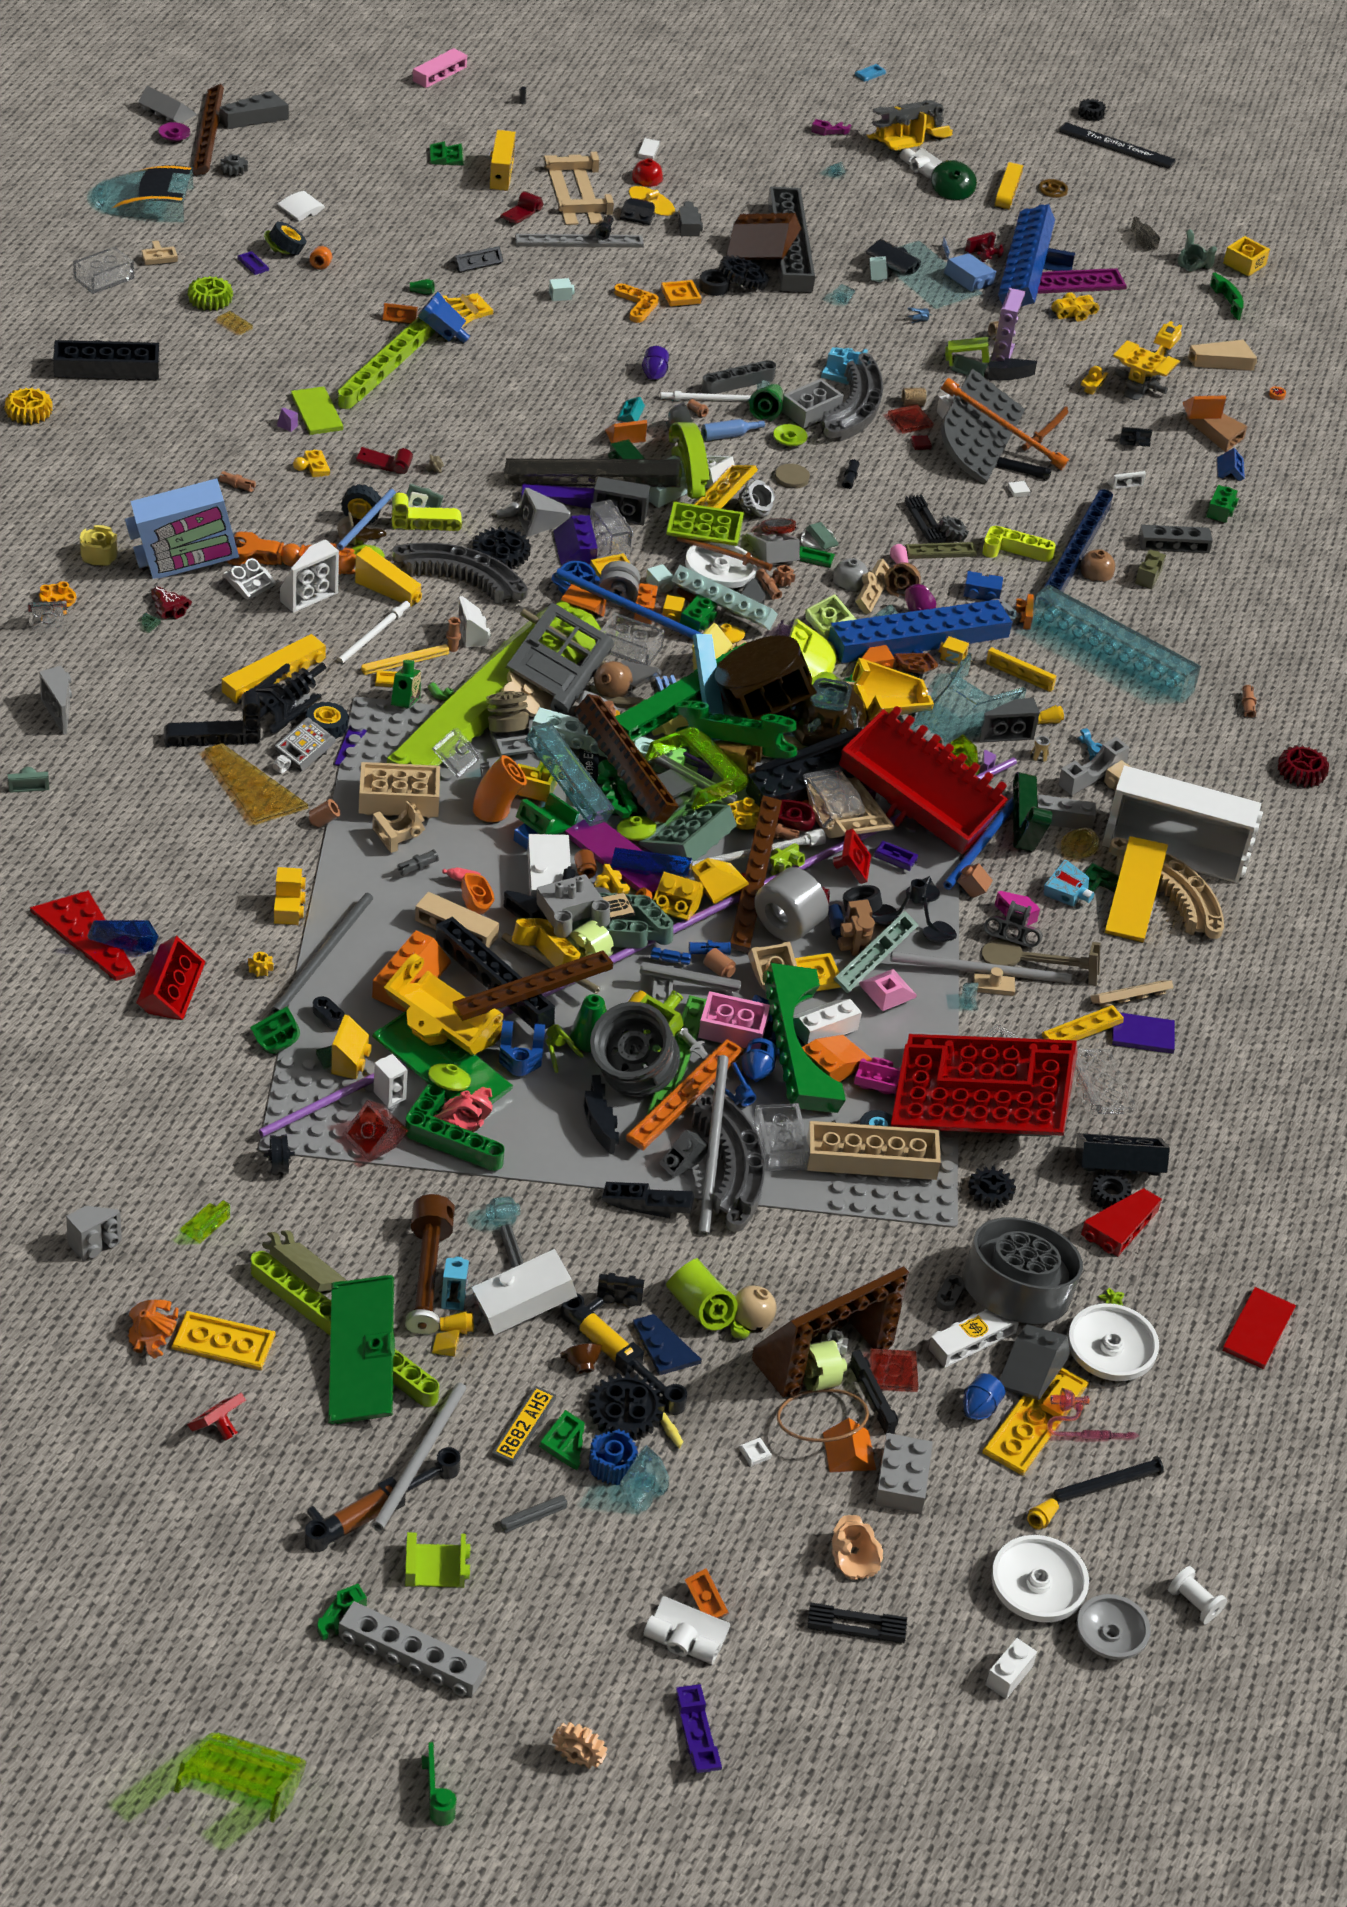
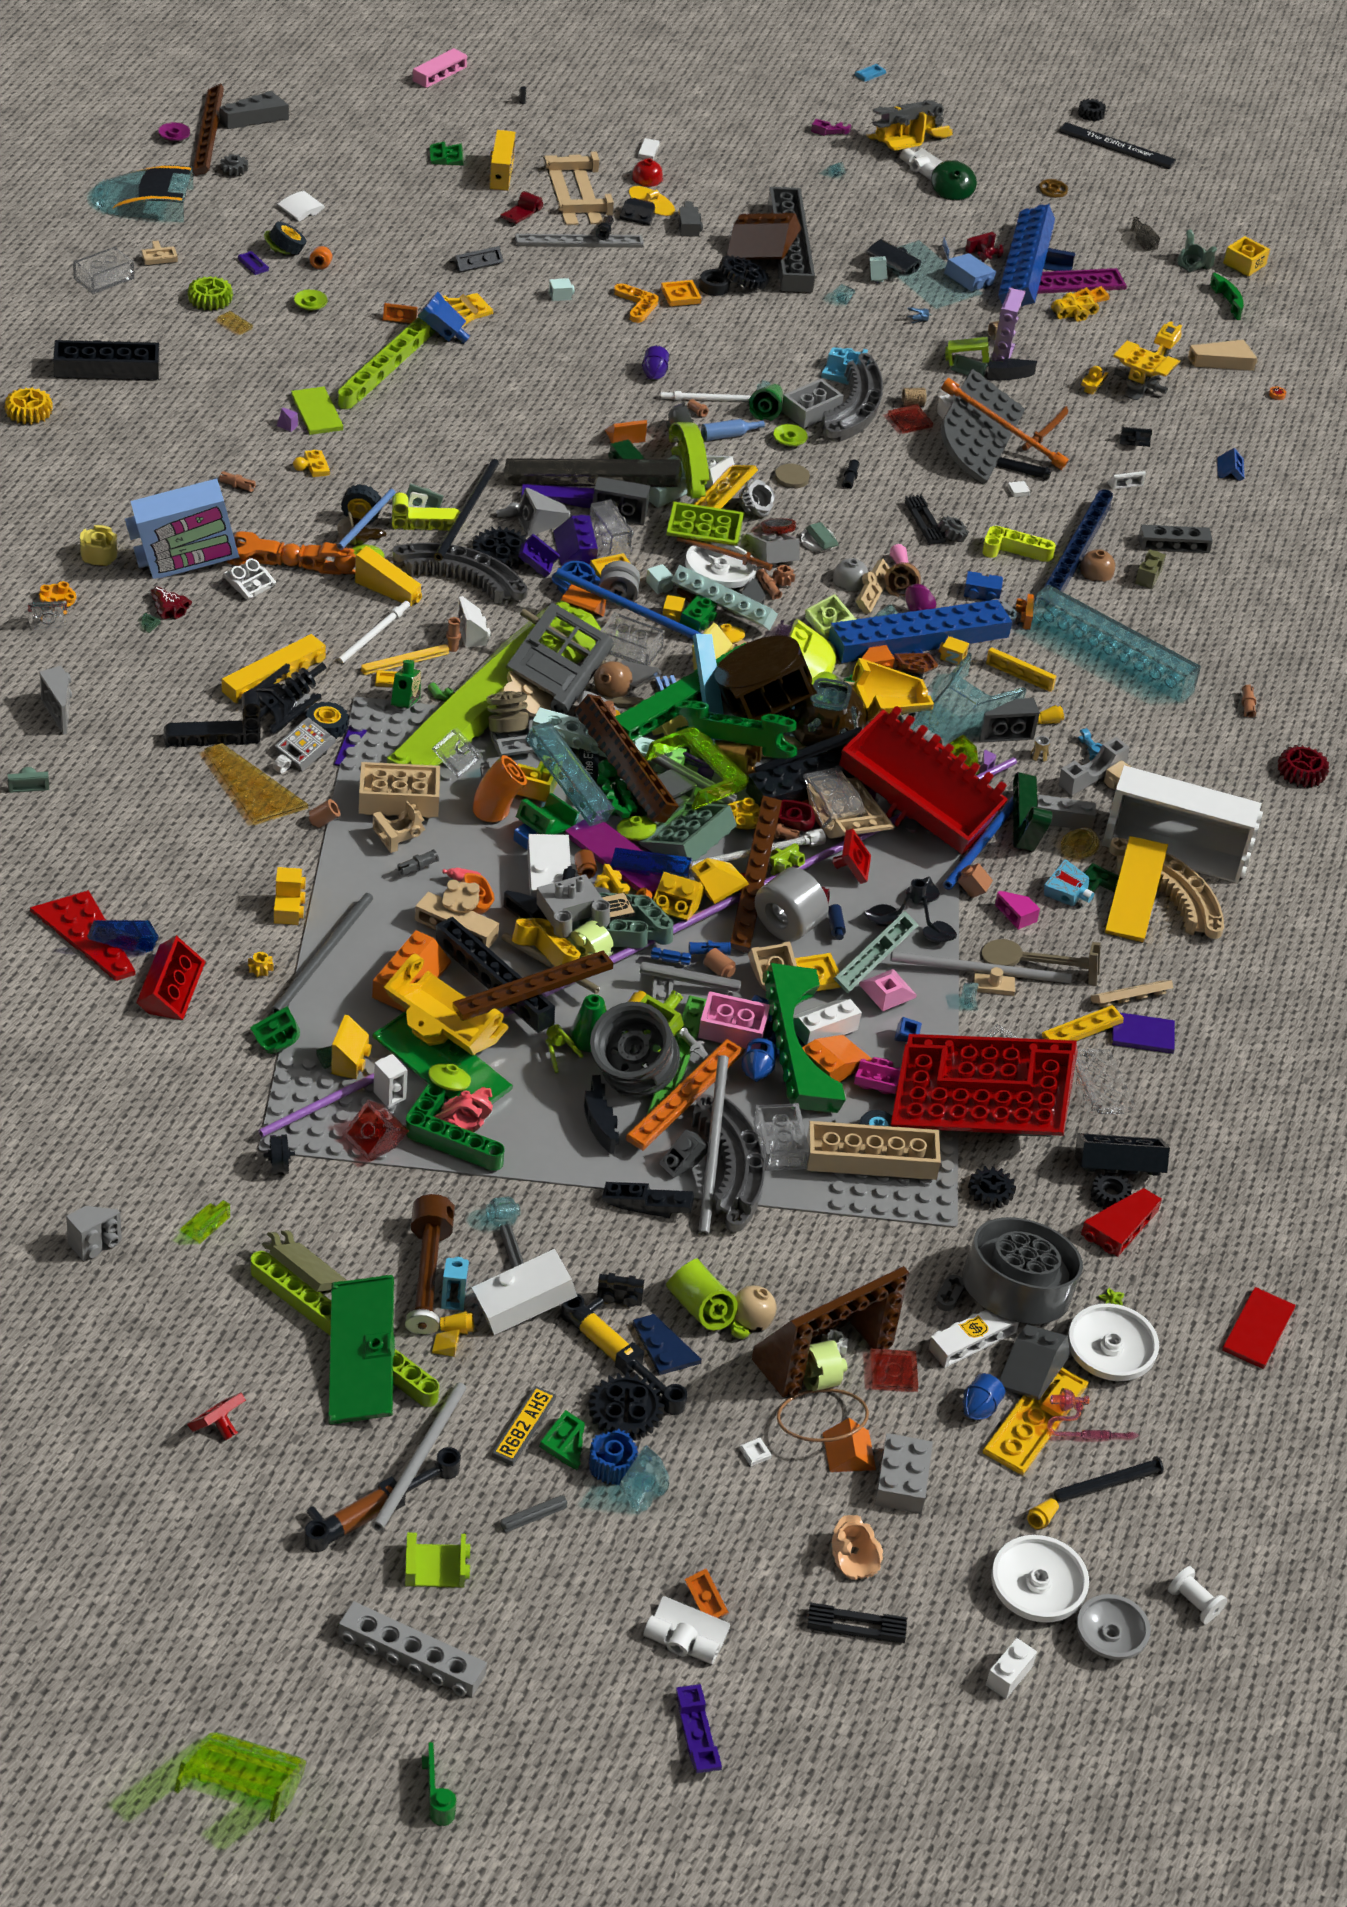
(150, 1326): orange helmet -> none
(165, 106): light grey slope -> none
(223, 1340): yellow tile -> none
(310, 299): none -> lime dish
(311, 577): white slope -> none
(327, 1013): black beam -> none
(331, 1618): green piece -> none
(398, 464): dark red door -> none
(423, 286): green cone -> none
(435, 464): dark tan plant -> none
(461, 896): none -> tan piece
(467, 508): none -> black piece
(521, 1060): blue piece -> none
(538, 555): none -> dark purple bracket
(579, 1745): light nougat gear -> none
(582, 1356): reddish brown piece -> none
(631, 410): teal slope -> none
(646, 598): orange piece -> none
(671, 1431): light yellow piece -> none
(738, 377): dark grey beam -> none
(743, 1092): blue plant -> none
(816, 557): green tile -> none
(858, 927): medium nougat hips -> none
(861, 1368): black container -> none
(864, 892): black tyre -> none
(896, 855): dark purple tile -> none
(906, 1027): none -> blue slope
(921, 442): dark red tile -> none
(940, 550): olive tile -> none
(1009, 185): yellow beam -> none
(1017, 920): dark grey piece -> none
(1098, 294): none -> light orange slope
(1204, 407): orange slope -> none
(1223, 431): medium nougat slope -> none
(1223, 504): green brick -> none

